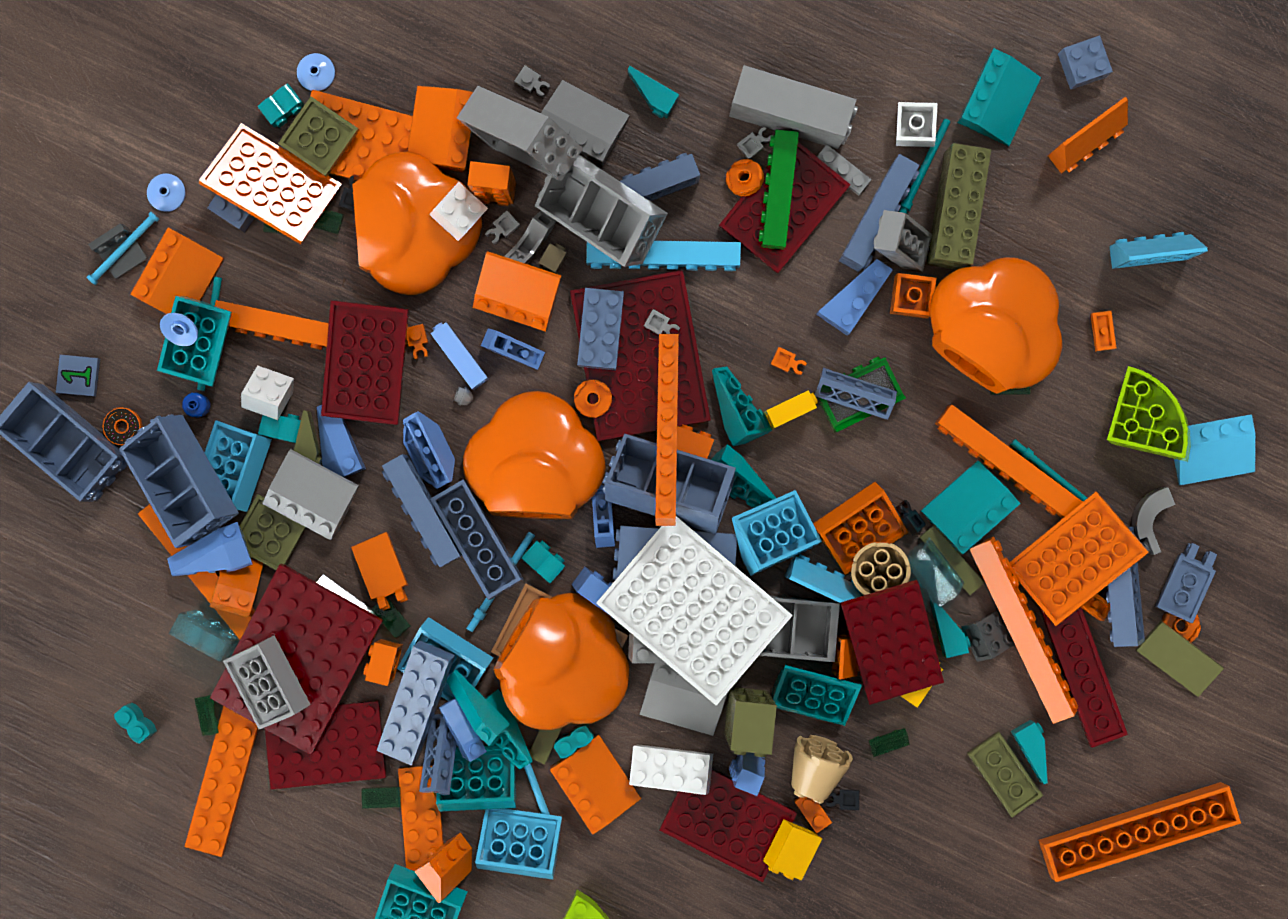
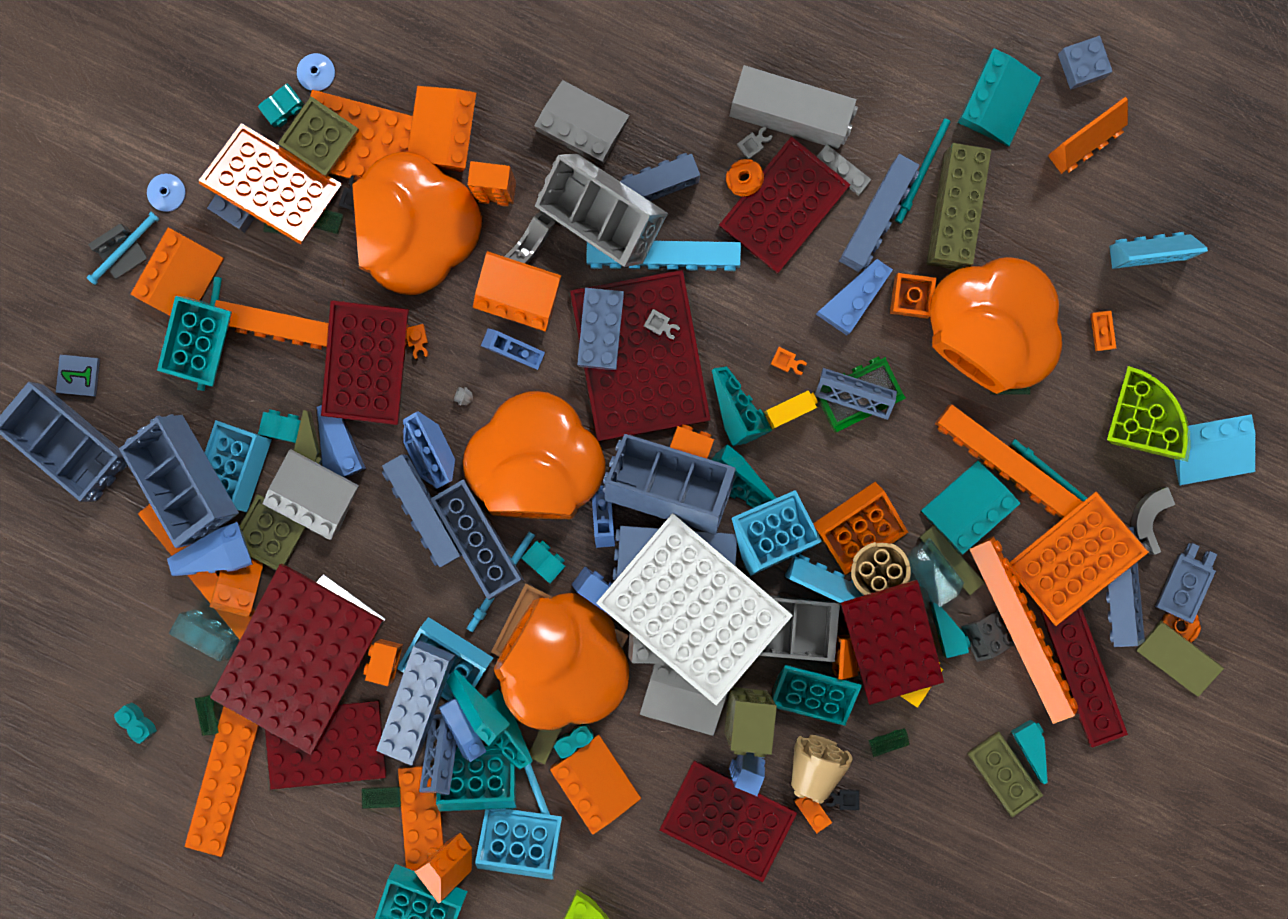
(111, 423): tile -> none
(179, 329): light blue dish -> none
(196, 405): blue head -> none
(267, 392): white brick -> none
(267, 682): light grey slope -> none
(381, 569): orange tile -> none
(392, 619): clear green plate -> none
(458, 211): white brick -> none
(459, 355): light blue brick -> none
(504, 225): light grey plate -> none
(520, 132): light grey container -> none
(529, 80): light grey plate -> none
(553, 258): dark tan brick -> none
(597, 409): orange tile -> none
(657, 96): teal slope -> none
(667, 430): orange brick -> none
(671, 769): white brick -> none
(779, 189): green brick -> none
(792, 850): yellow brick -> none
(902, 240): light grey brick -> none
(911, 519): black plate -> none
(916, 124): white brick -> none
(1097, 607): orange plate -> none
(1139, 831): orange brick -> none

